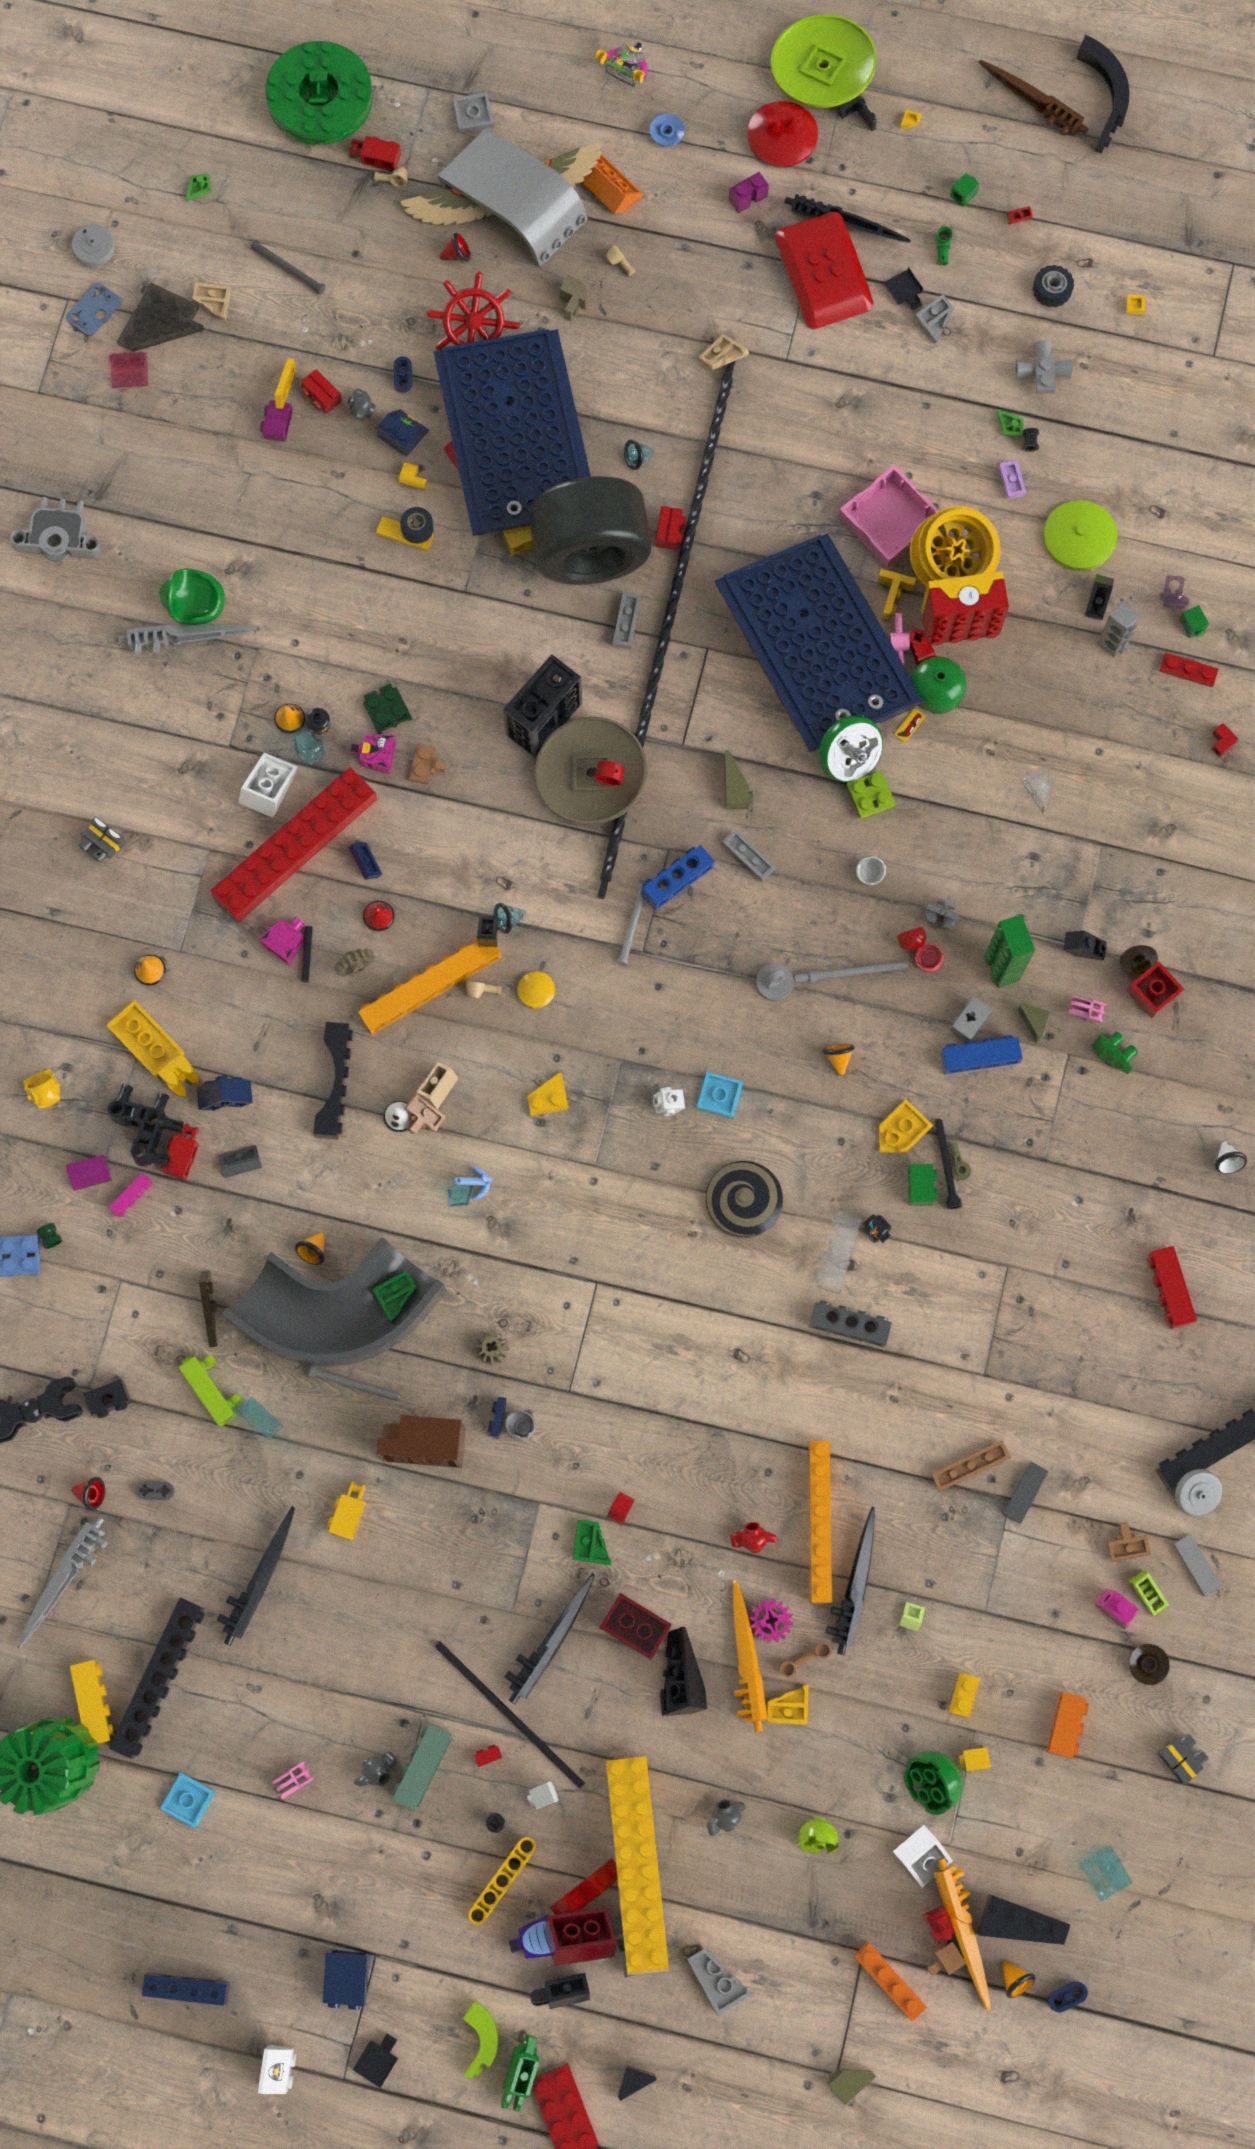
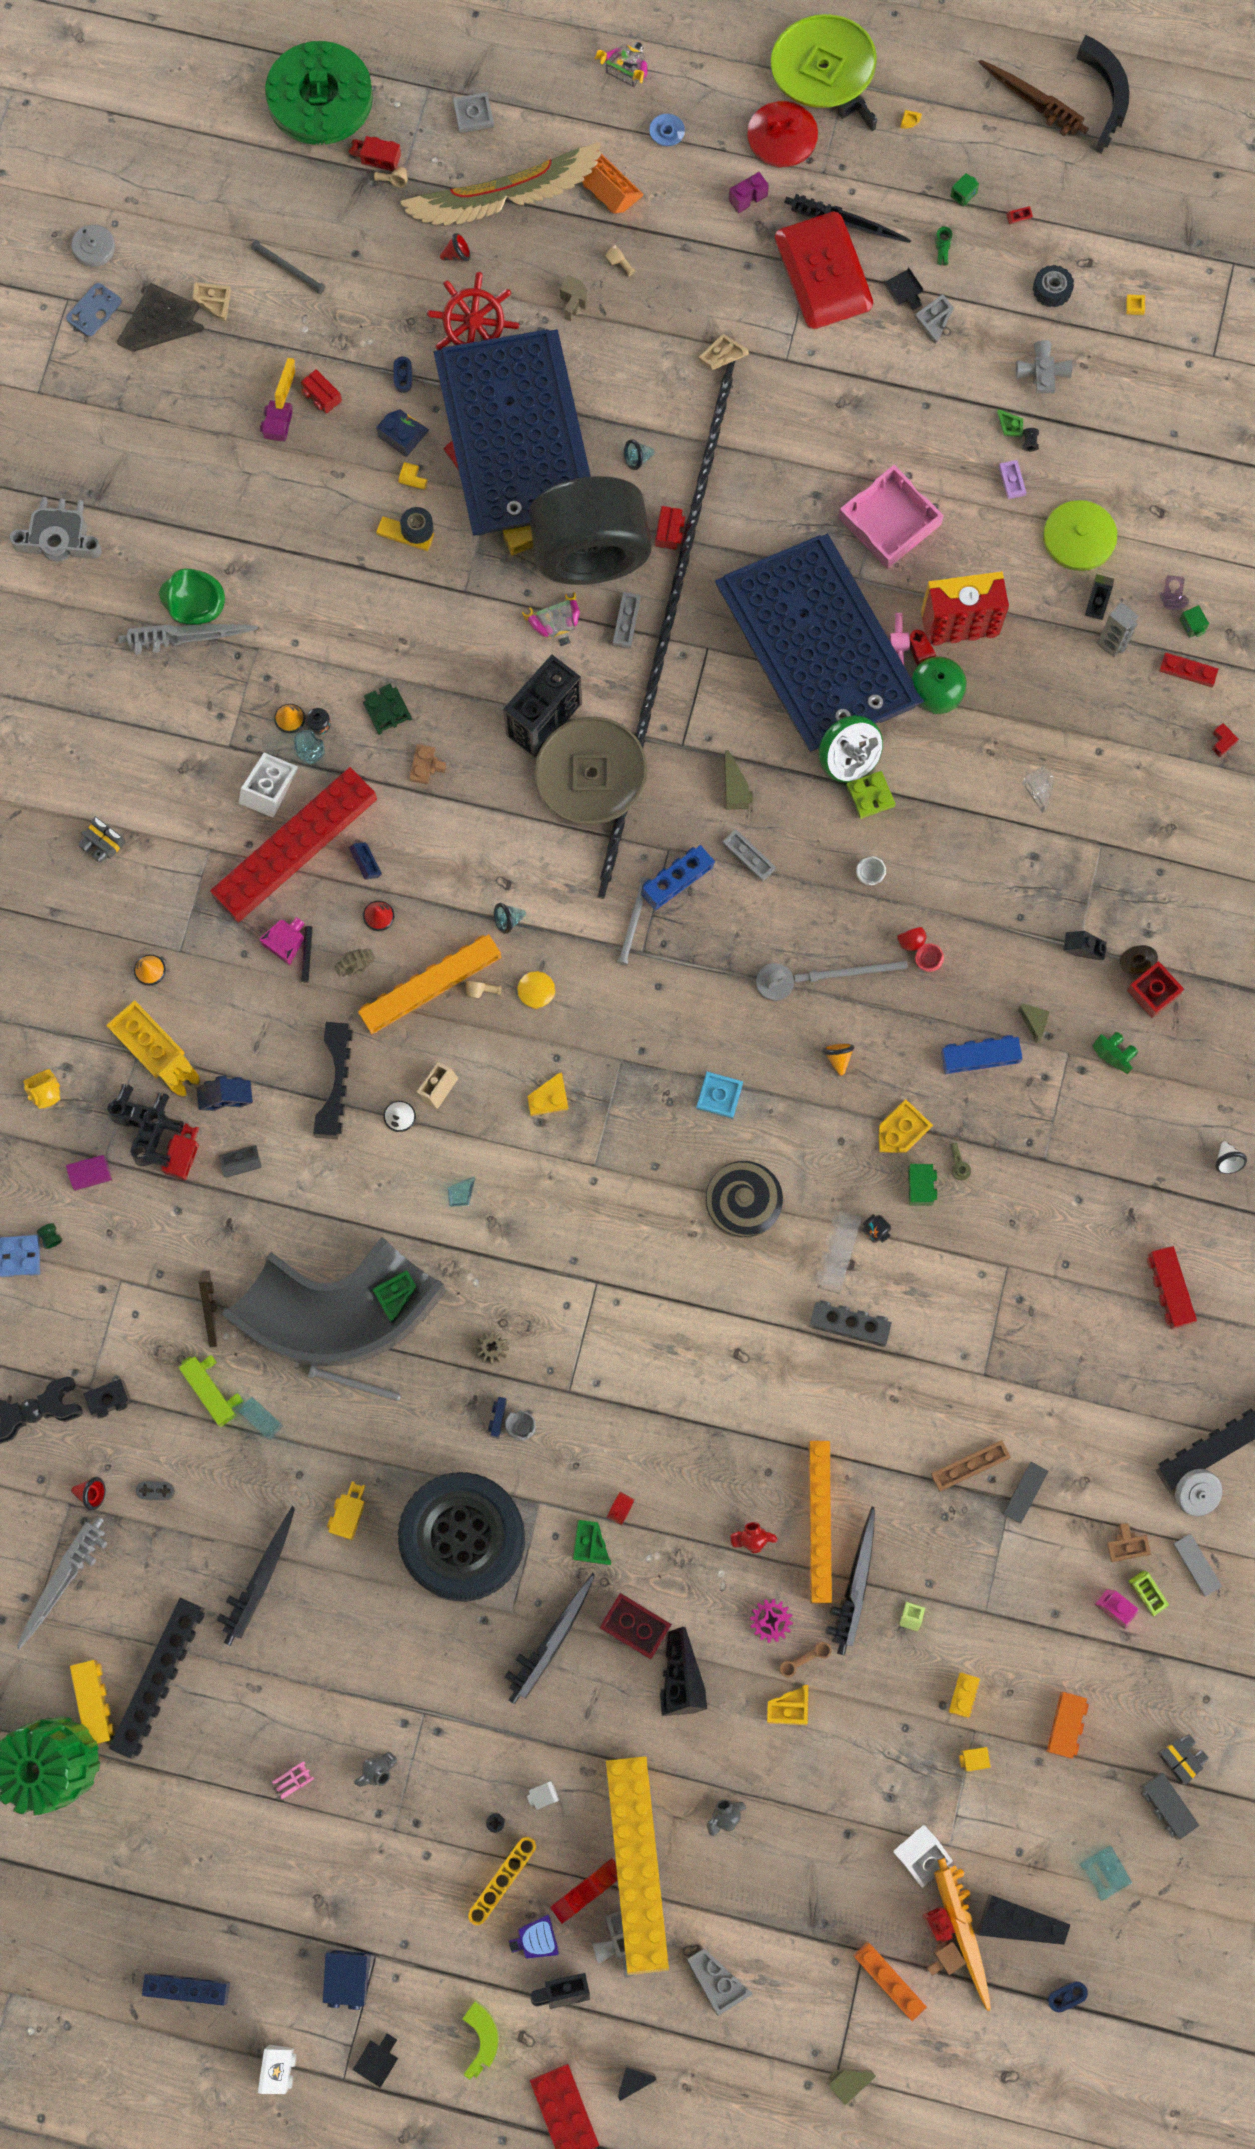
(129, 369): clear pink hinge -> none
(130, 1195): dark pink piece -> none
(187, 1800): medium azure tile -> none
(198, 186): bright green piece -> none
(312, 1249): light orange hat -> none
(360, 404): dark grey piece -> none
(376, 752): dark pink torso -> none
(422, 1767): sand green brick -> none
(423, 1115): medium nougat hinge -> none
(423, 1441): reddish brown piece -> none
(438, 1504): none -> wheel
(485, 1180): light blue piece -> none
(487, 932): black slope -> none
(488, 1756): red piece -> none
(509, 1714): black piece -> none
(518, 191): light grey panel -> none
(520, 2073): green hinge -> none
(556, 620): none -> clear torso
(580, 1936): dark red brick -> none
(609, 773): red piece -> none
(668, 1101): white brick -> none
(748, 1666): light orange piece -> none
(818, 1836): lime cylinder -> none
(897, 583): yellow bracket -> none
(909, 725): yellow sticker -> none
(934, 910): light grey hips -> none
(943, 1781): green cylinder -> none
(953, 1200): black piece -> none
(979, 1013): light grey brick -> none
(981, 540): yellow wheel -> none
(1009, 951): green brick -> none
(1016, 1979): light orange hat -> none
(1084, 1007): bright pink arm -> none
(1159, 1664): dark brown dish -> none
(1169, 1806): none -> dark grey brick

